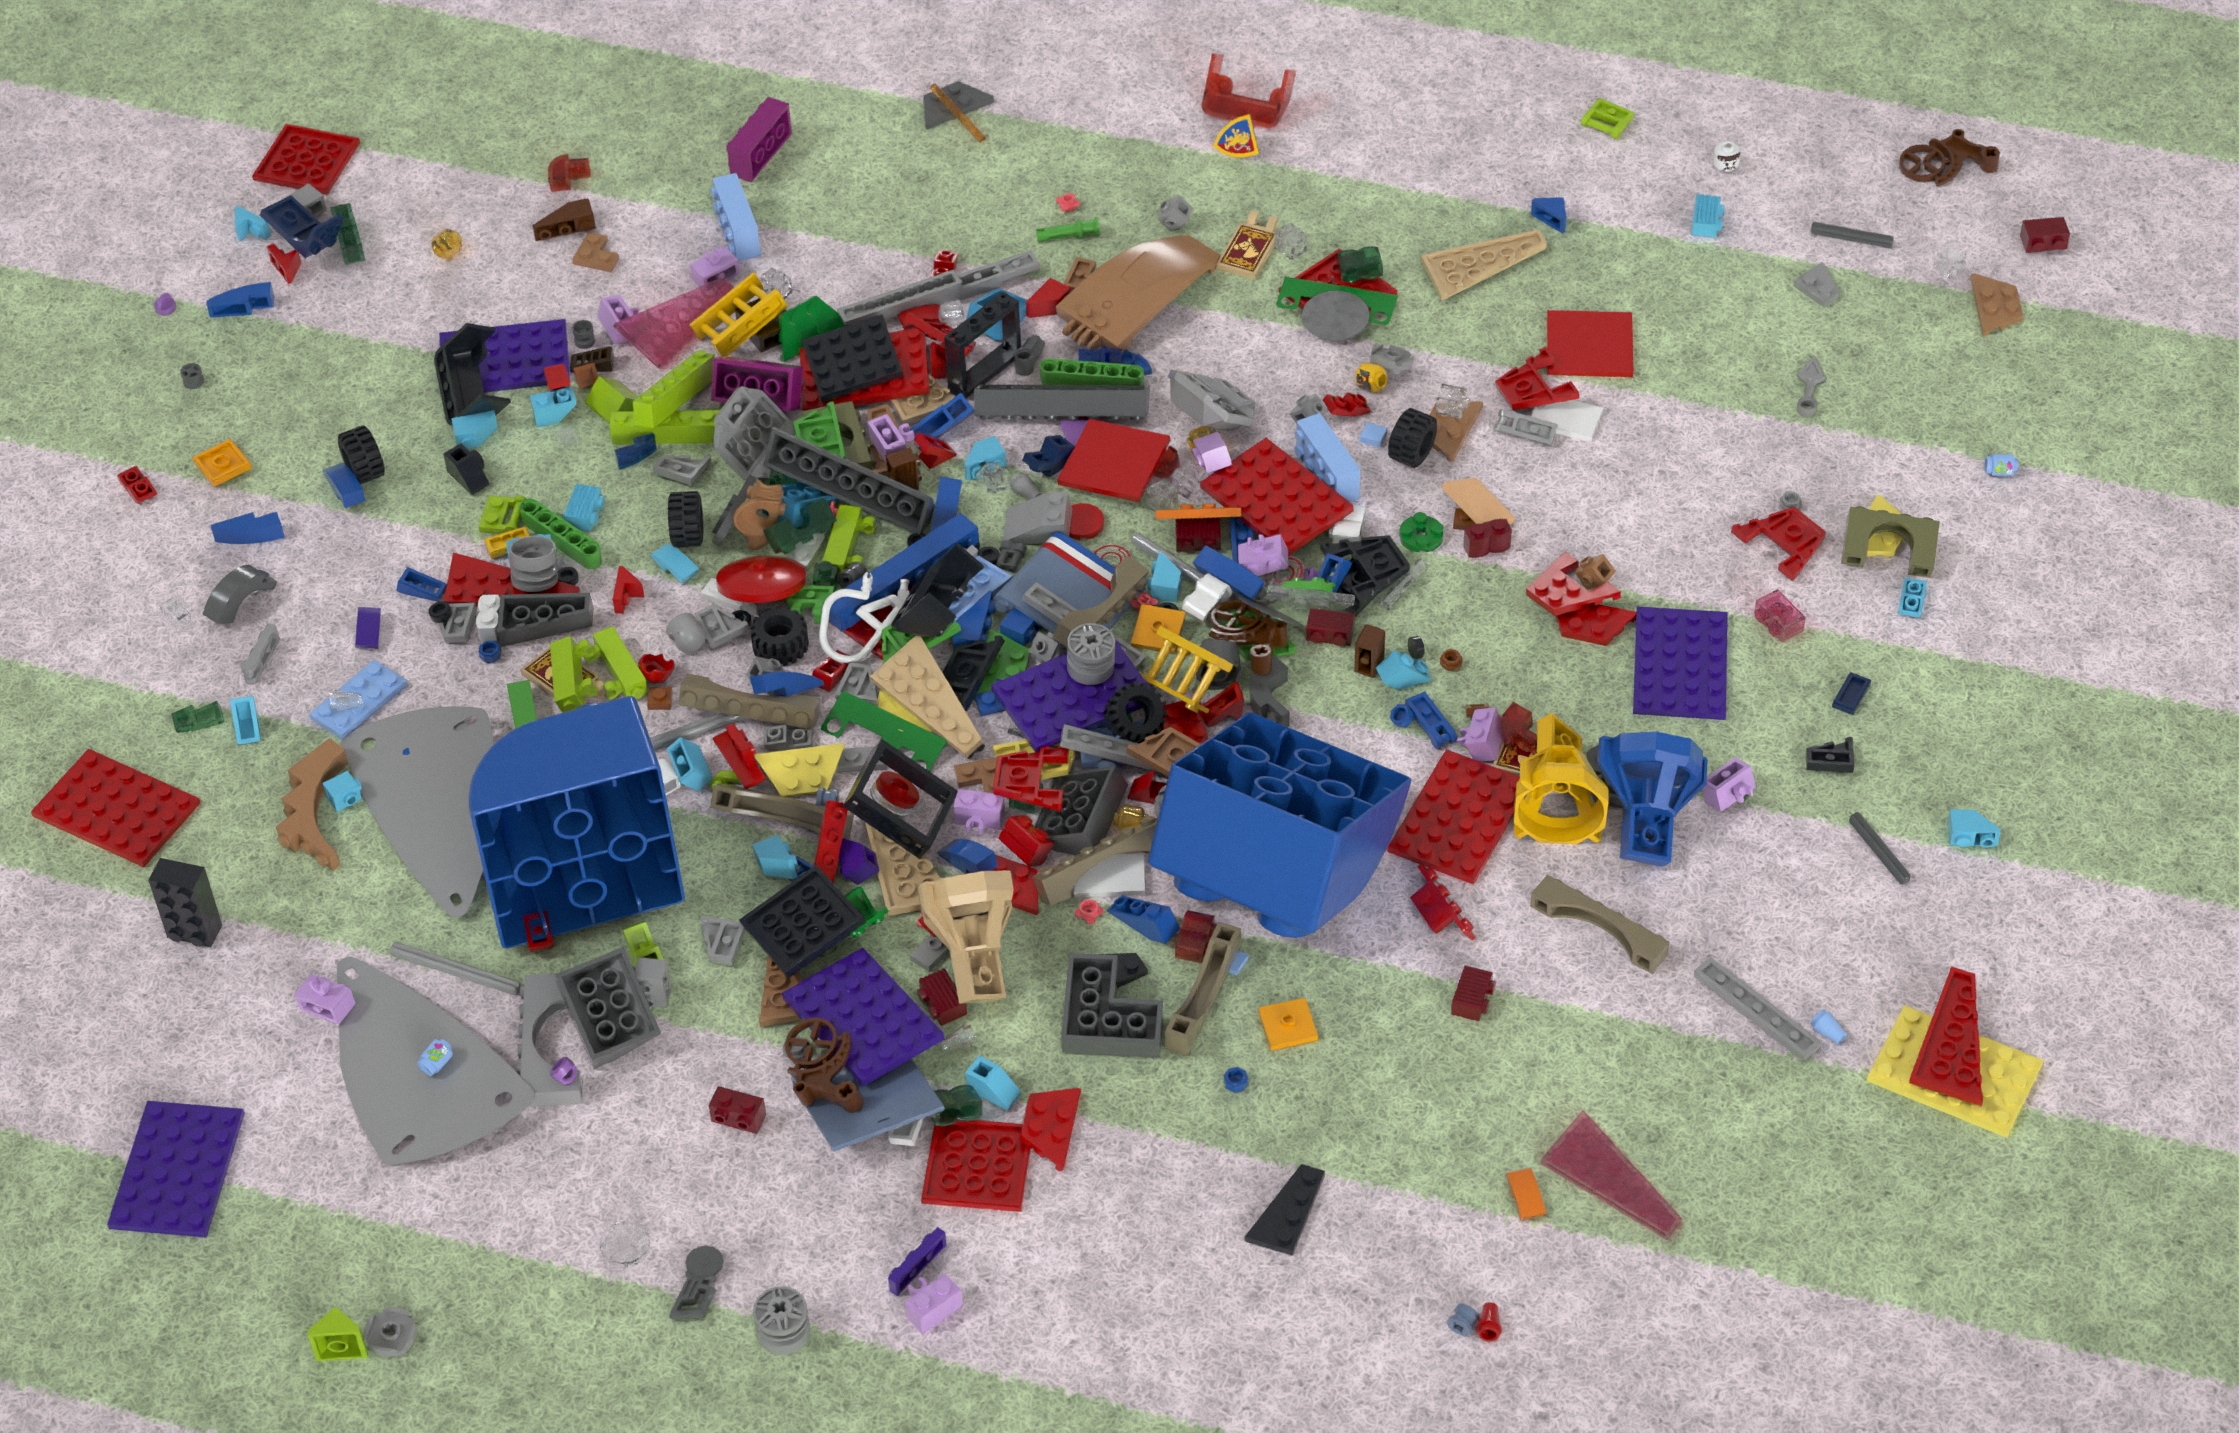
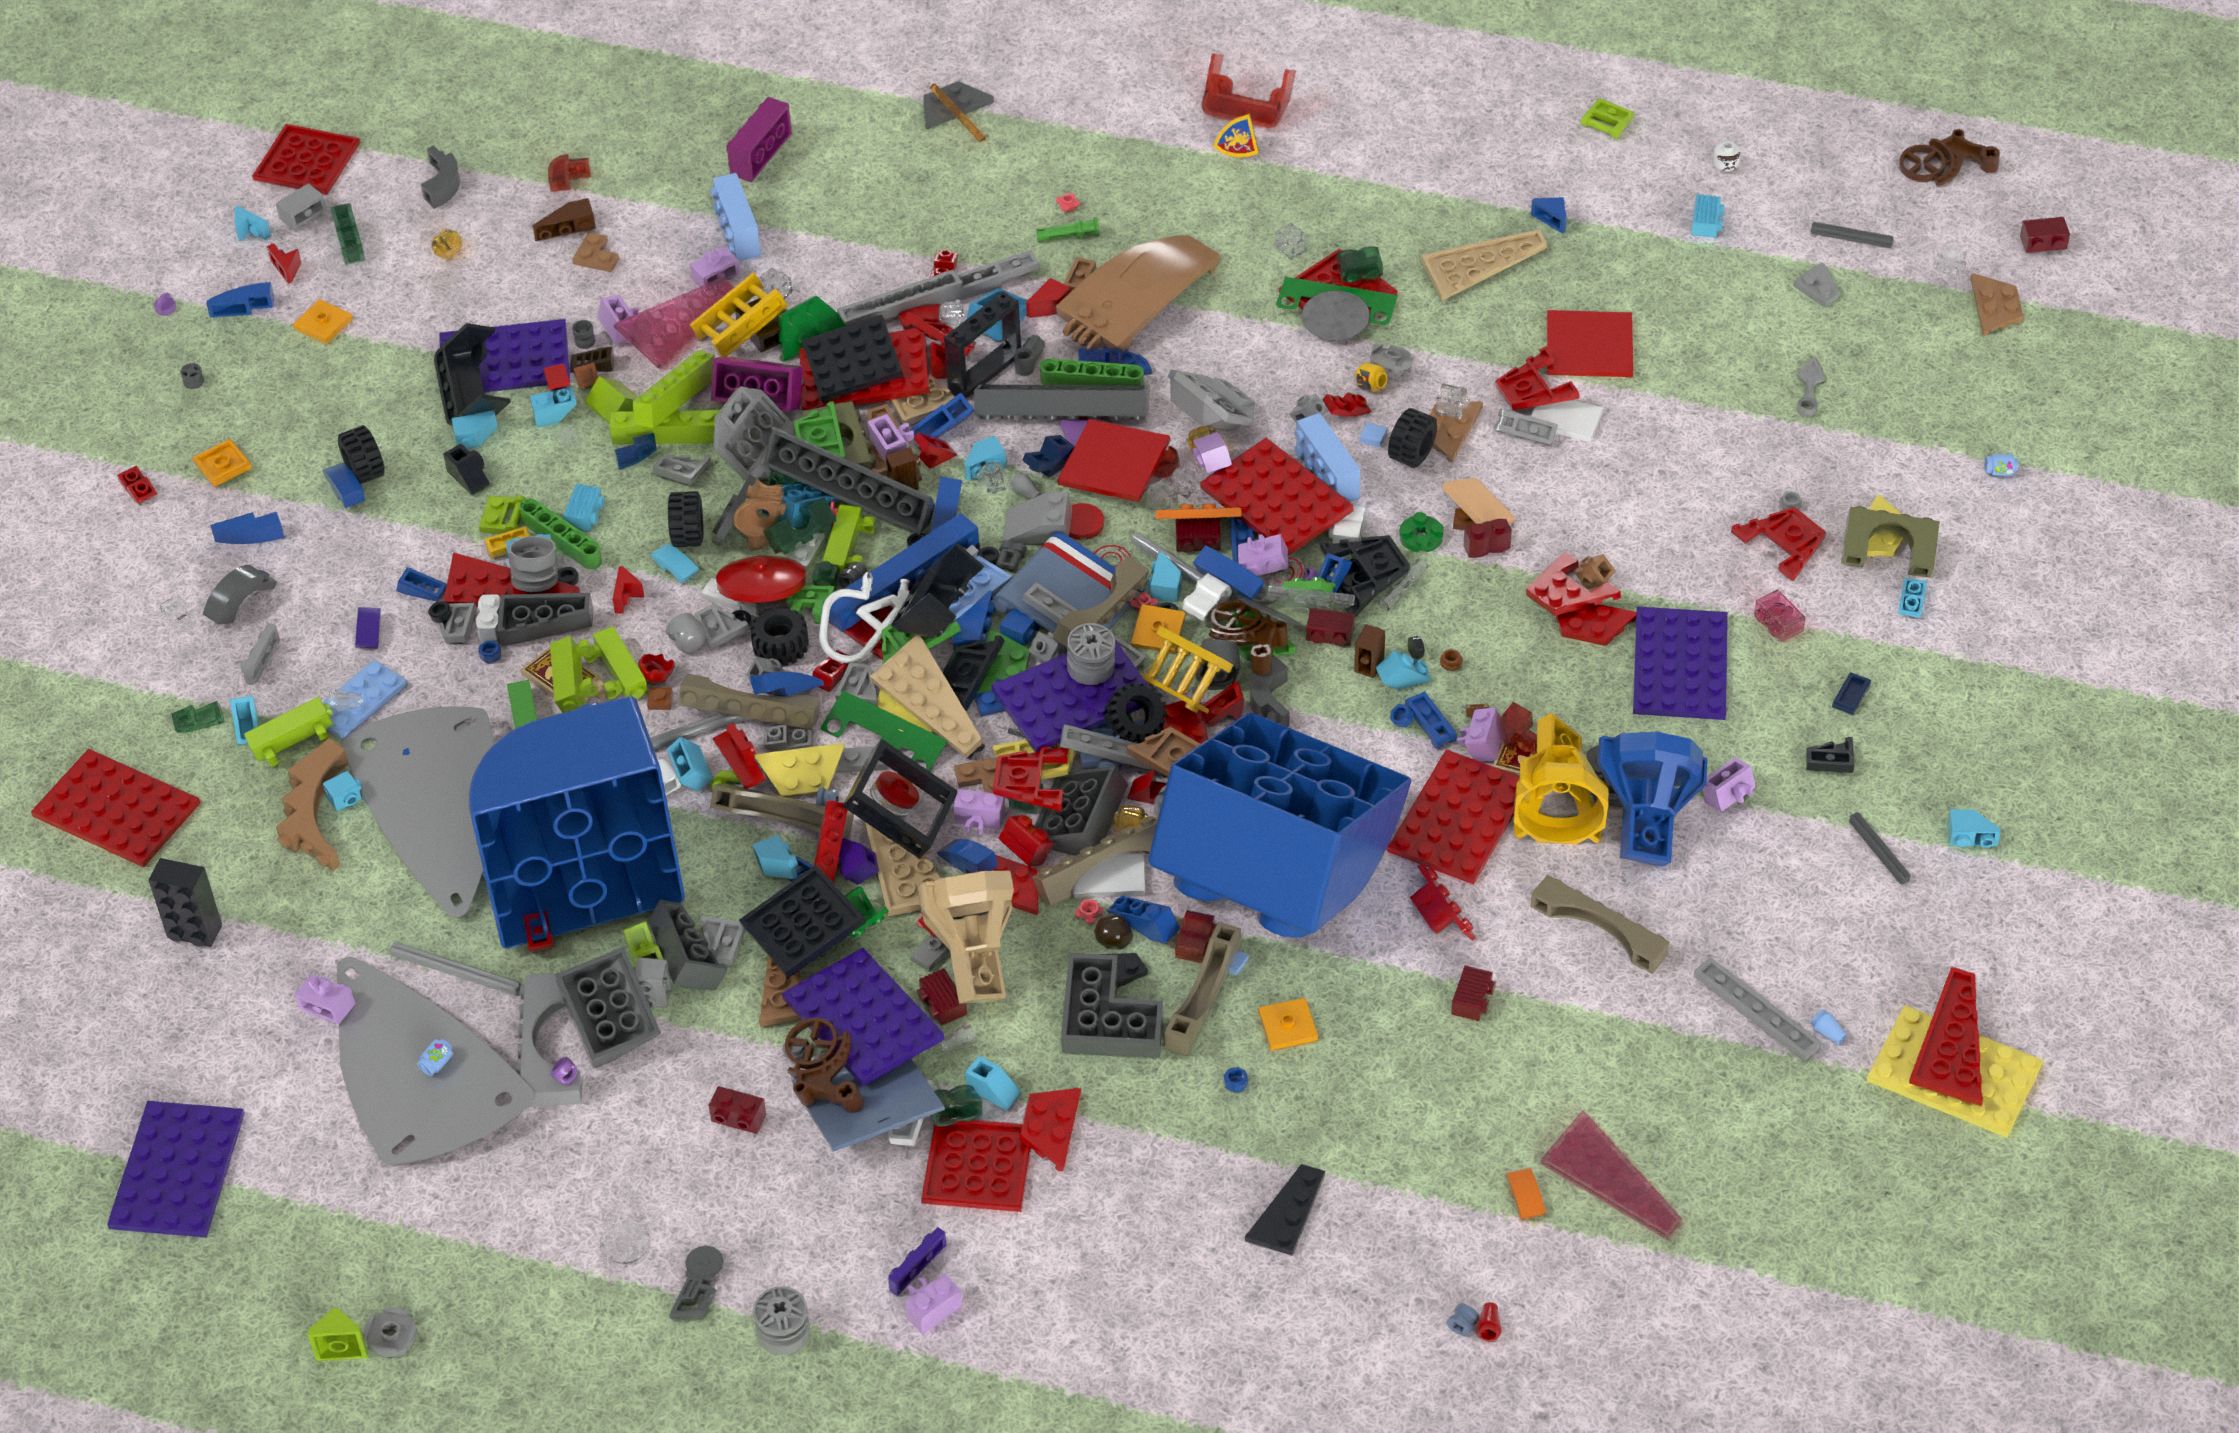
(290, 729): none -> lime brick
(301, 227): dark blue bracket -> none
(322, 321): none -> light orange plate
(447, 181): none -> dark grey arch
(684, 948): none -> dark grey wedge
(1113, 931): none -> dark brown hair
(1174, 213): light grey brick -> none
(1249, 247): tile -> none

